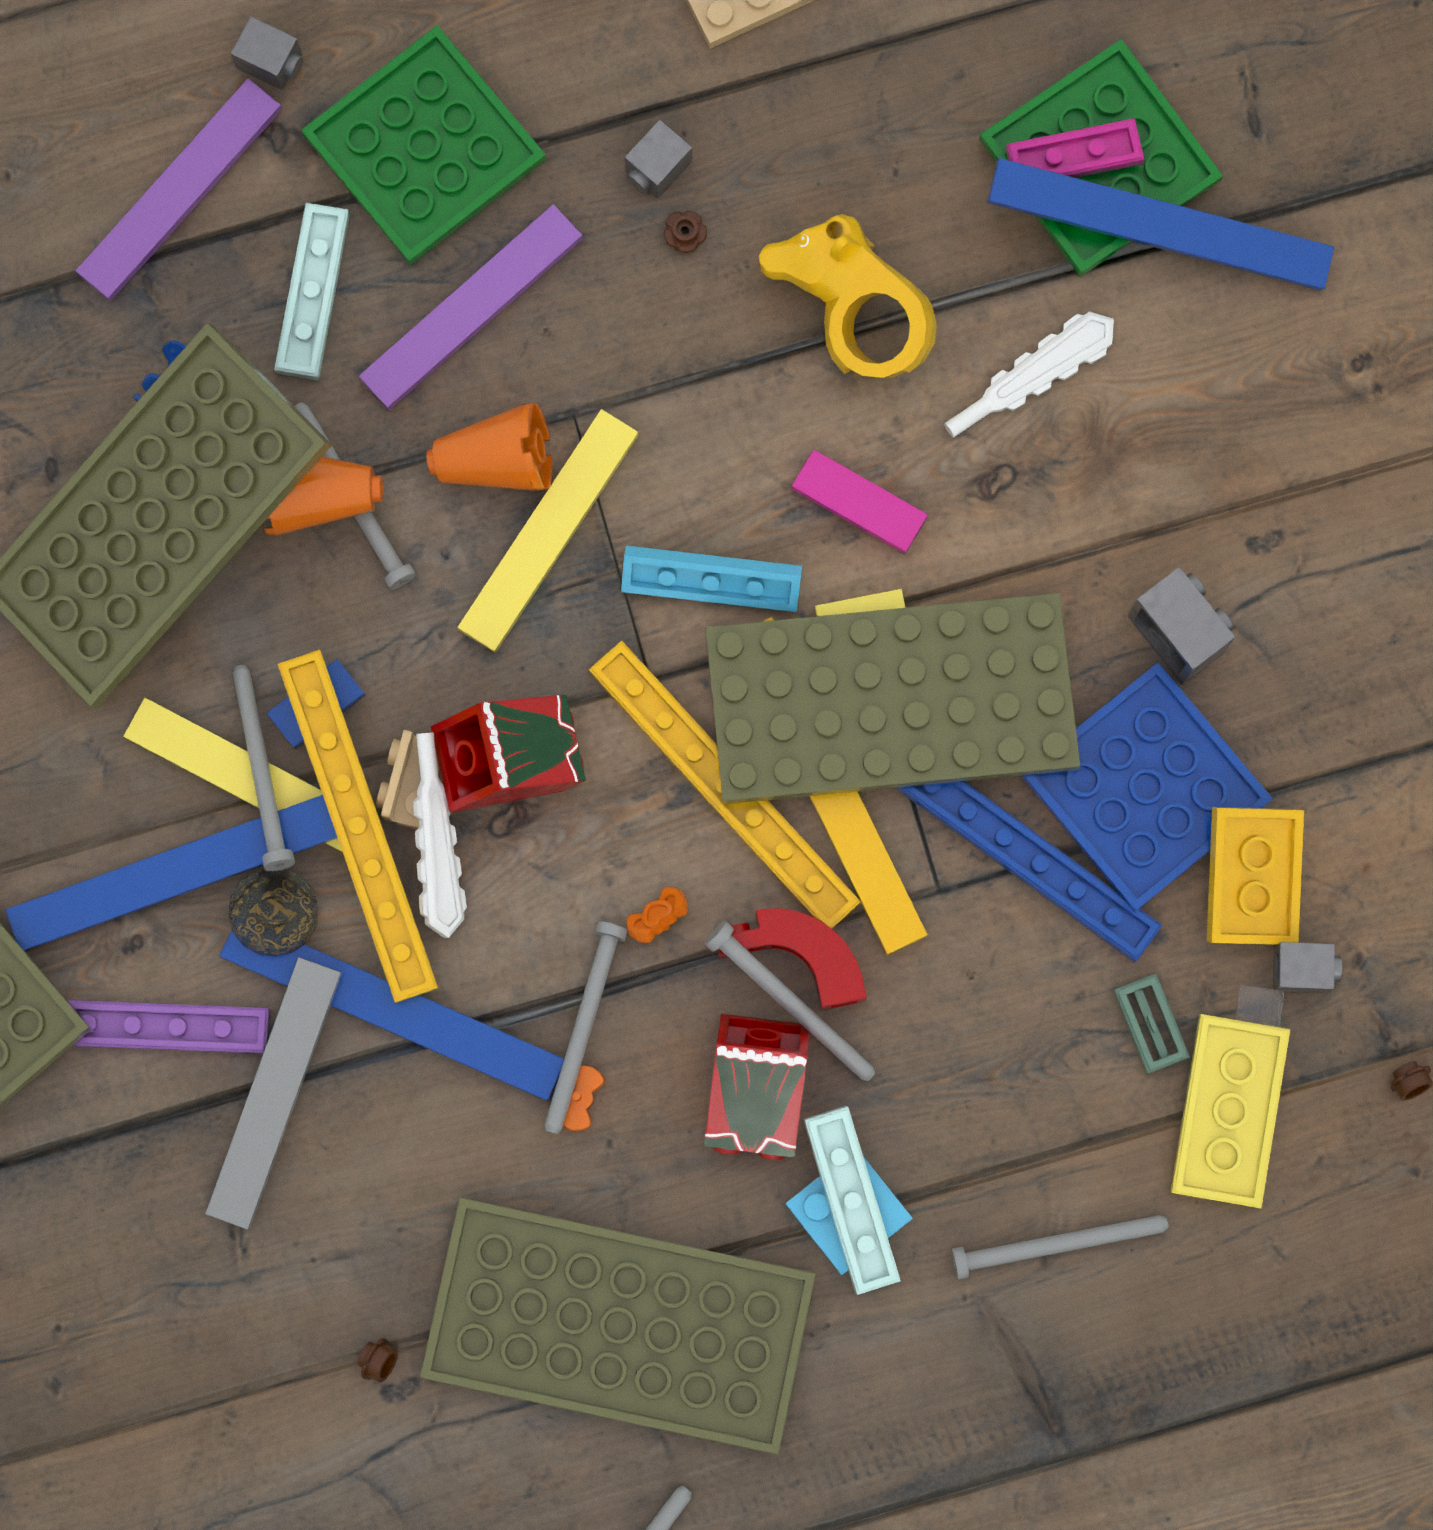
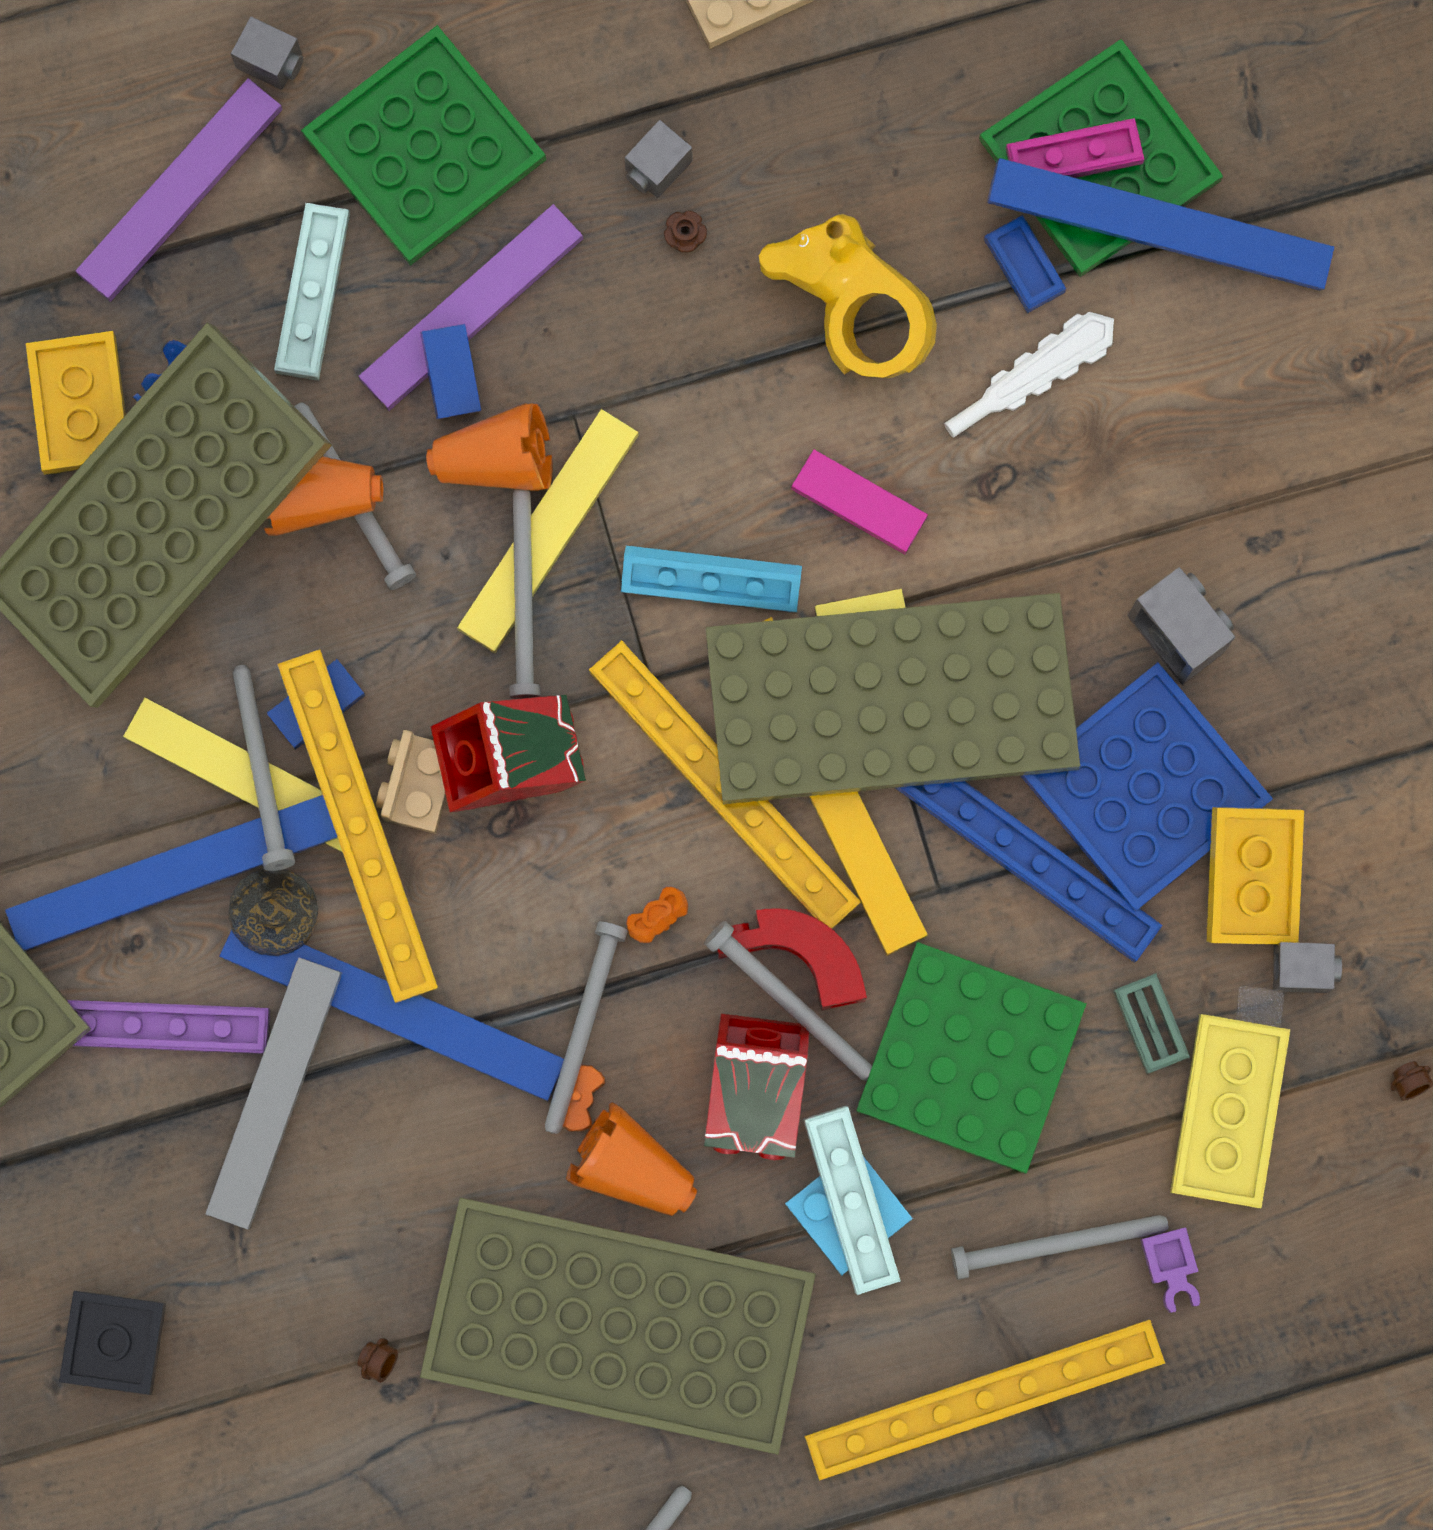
(74, 397): none -> yellow plate
(112, 1342): none -> black plate
(439, 868): white sword -> none
(450, 371): none -> blue tile
(523, 598): none -> light grey bar
(631, 1165): none -> orange cone
(971, 1058): none -> green plate
(984, 1399): none -> yellow tile
(1025, 264): none -> blue tile
(1170, 1260): none -> medium lavender plate

